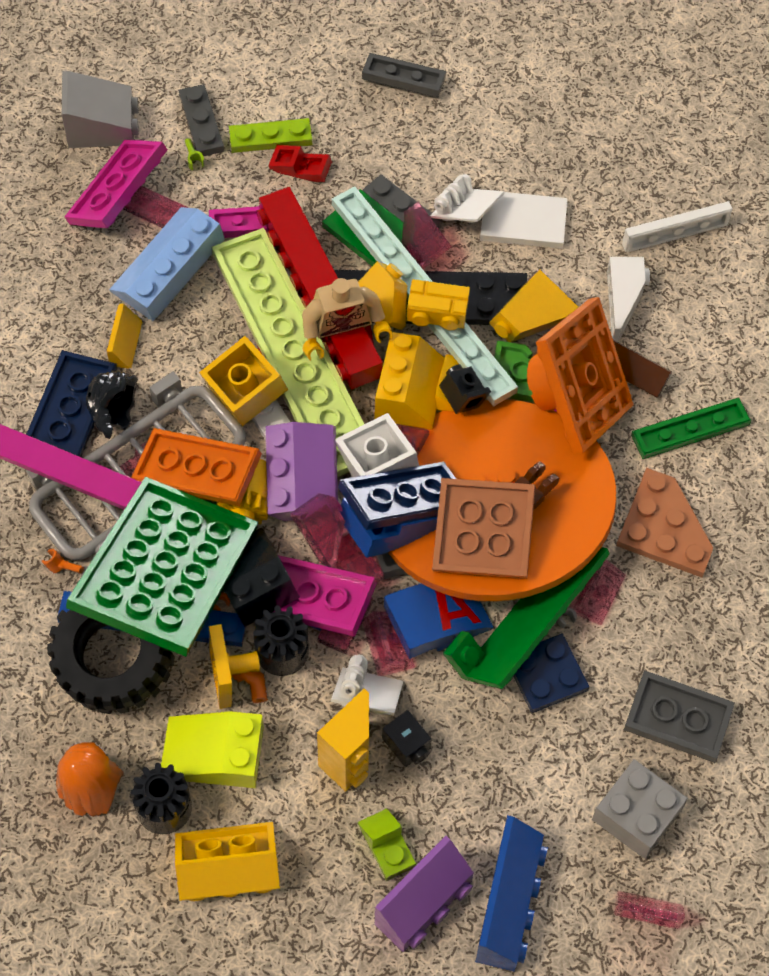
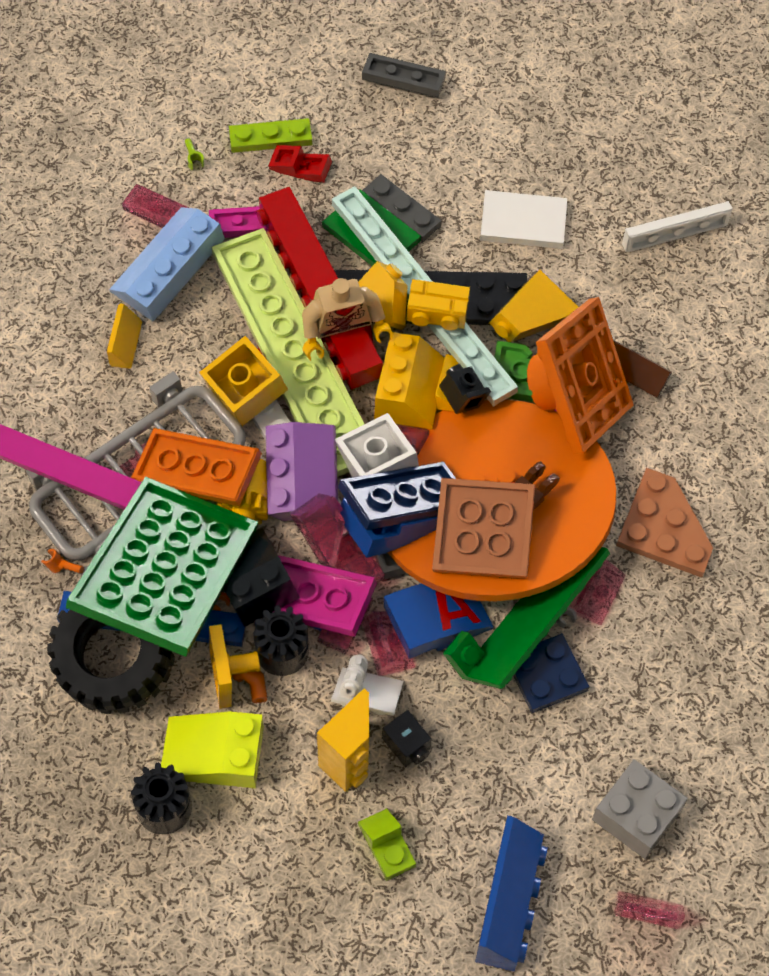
(62, 411): dark blue tile -> none
(87, 779): orange hair -> none
(97, 111): light grey slope -> none
(111, 400): black hair -> none
(116, 183): dark pink plate -> none
(201, 120): dark grey plate -> none
(226, 861): yellow slope -> none
(422, 236): clear pink slope -> none
(424, 895): medium lavender slope -> none
(463, 202): white hinge -> none
(625, 288): white slope -> none
(679, 716): dark grey plate -> none
(690, 428): green tile -> none

